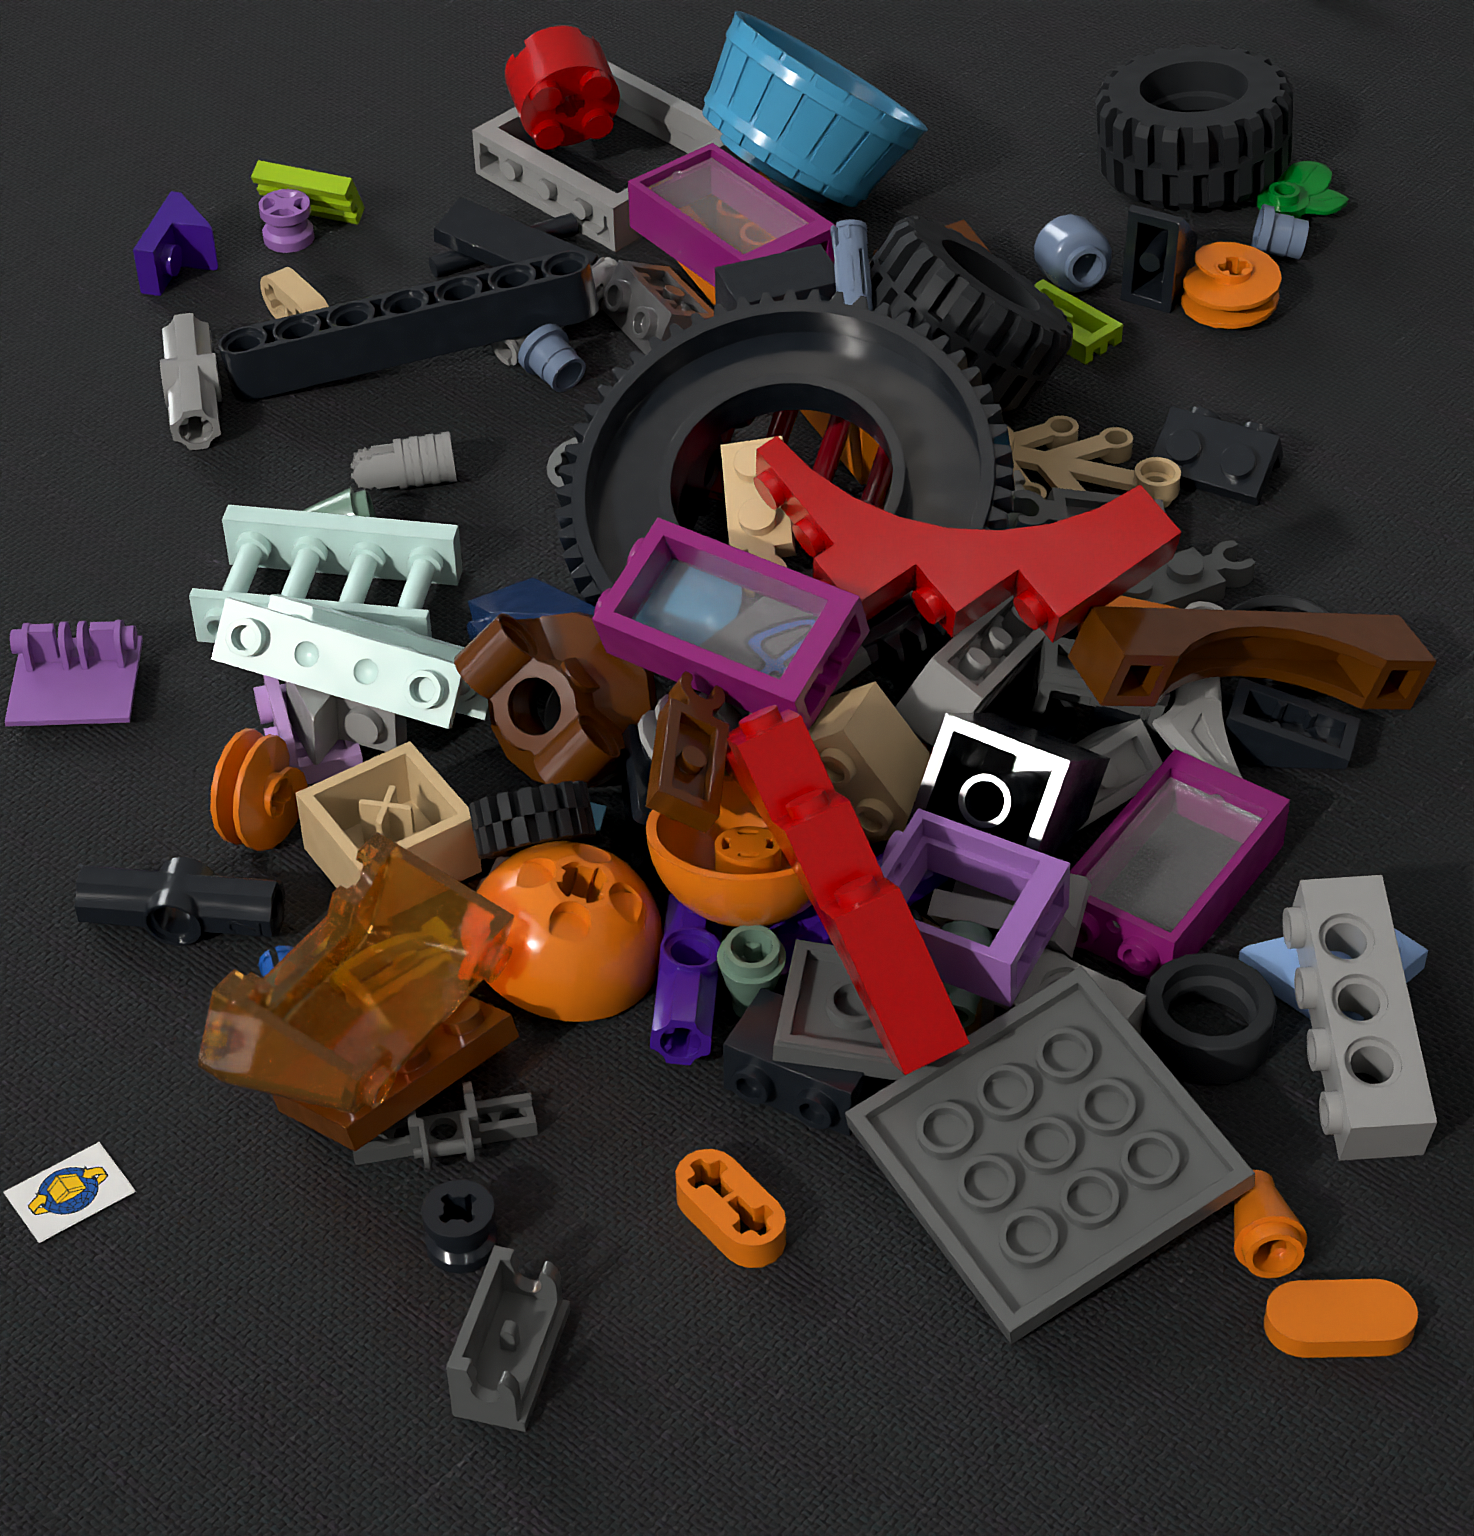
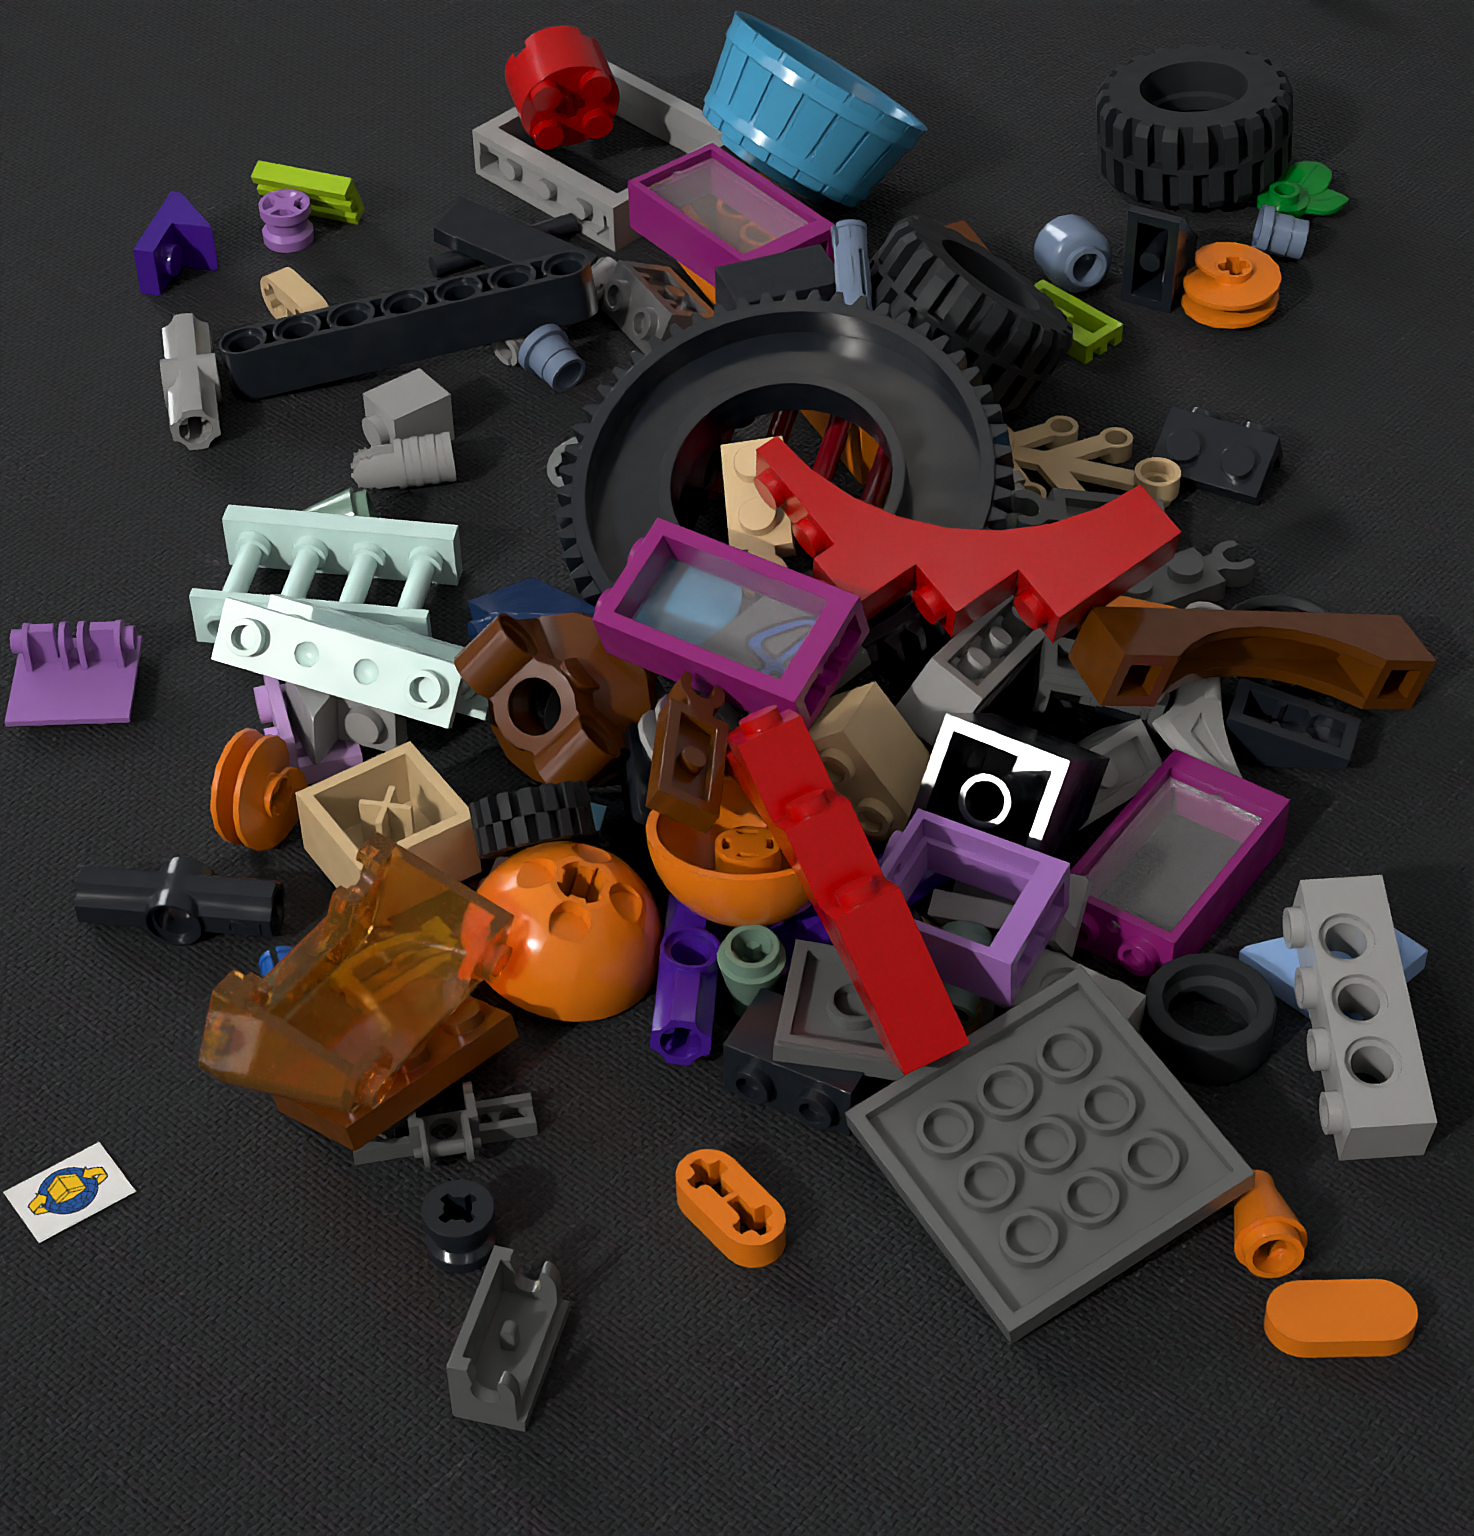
(406, 409): none -> light grey brick

